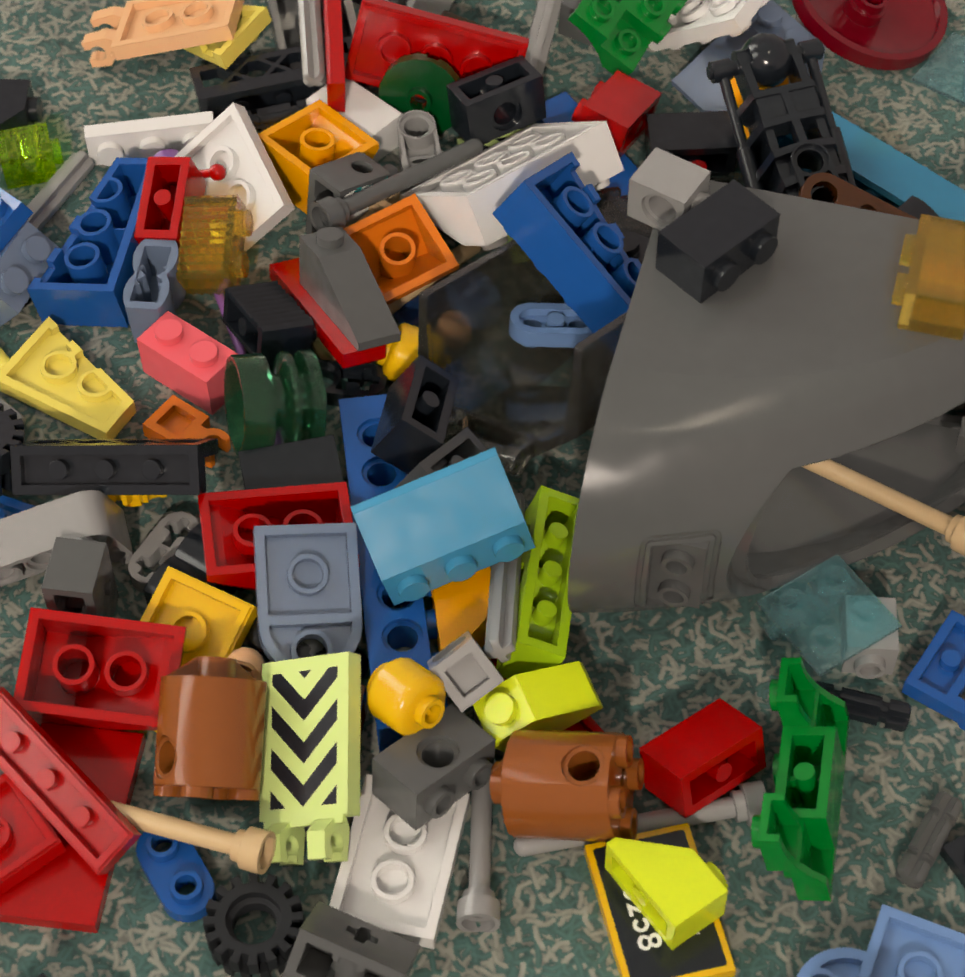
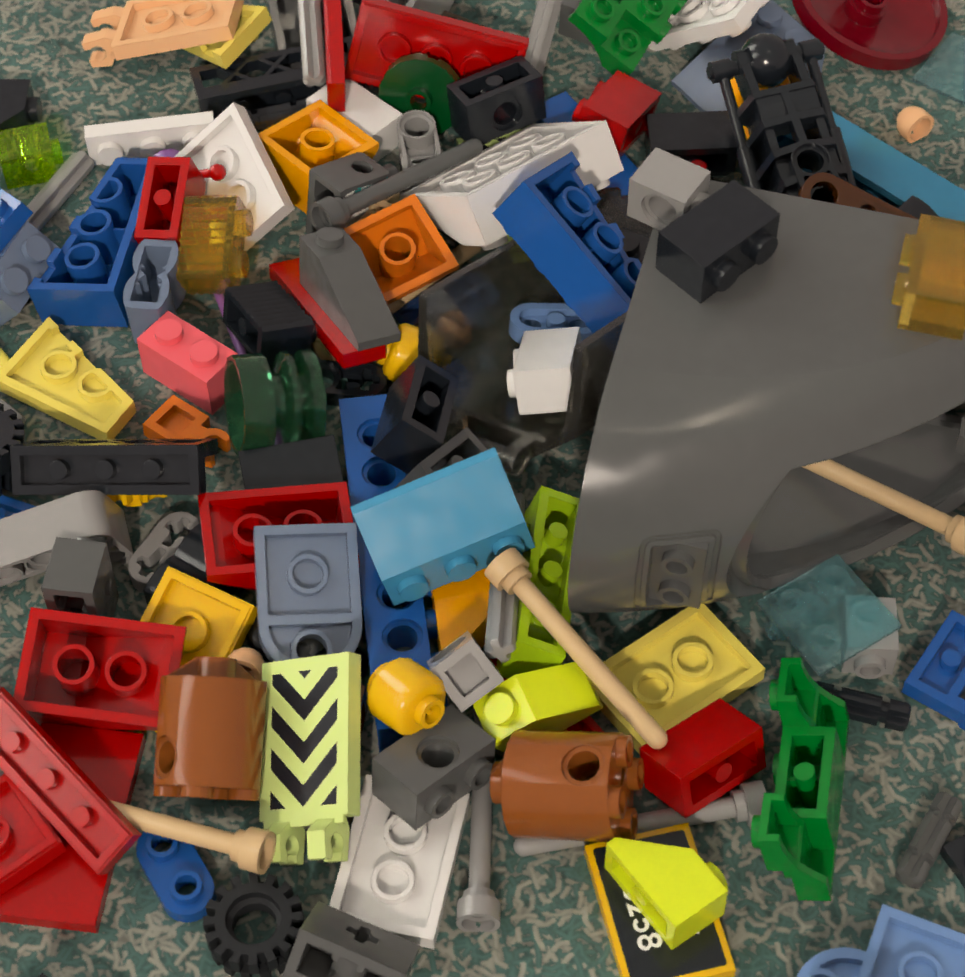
(511, 573): none -> tan piece
(543, 370): none -> white brick
(681, 670): none -> light yellow plate
(916, 120): none -> light nougat hinge

